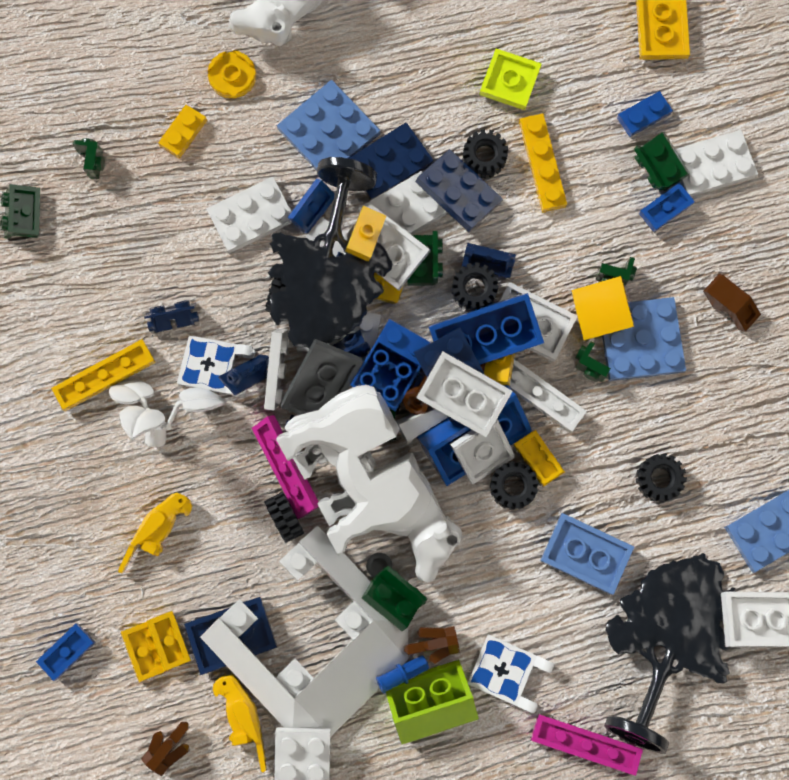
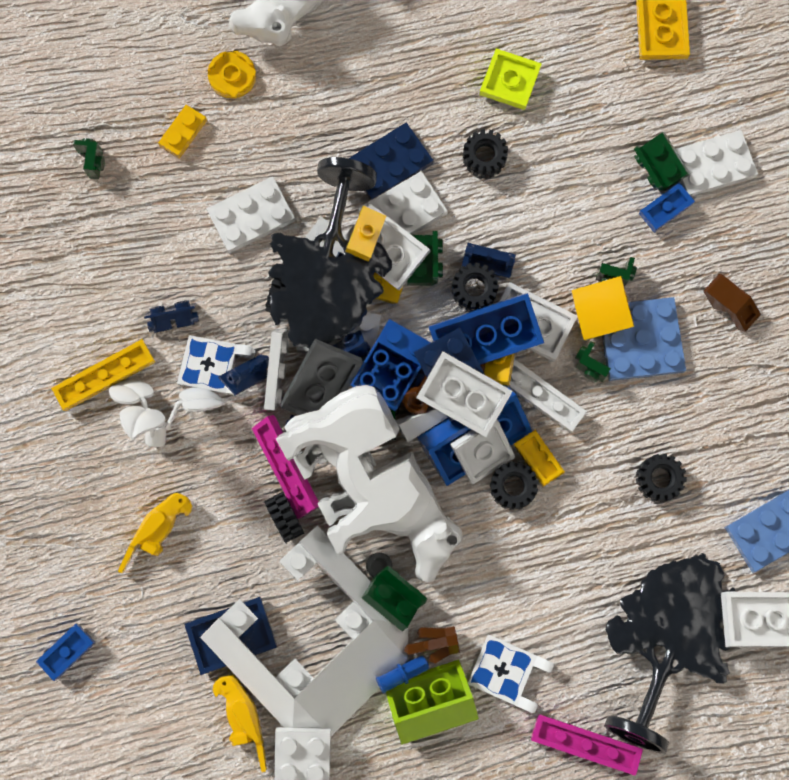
(21, 211): dark green bracket -> none
(155, 646): yellow slope -> none
(161, 754): reddish brown rock -> none
(312, 206): blue plate -> none
(328, 126): medium blue plate -> none
(459, 190): dark blue plate -> none
(542, 163): yellow plate -> none
(587, 554): medium blue plate -> none
(644, 114): blue plate -> none

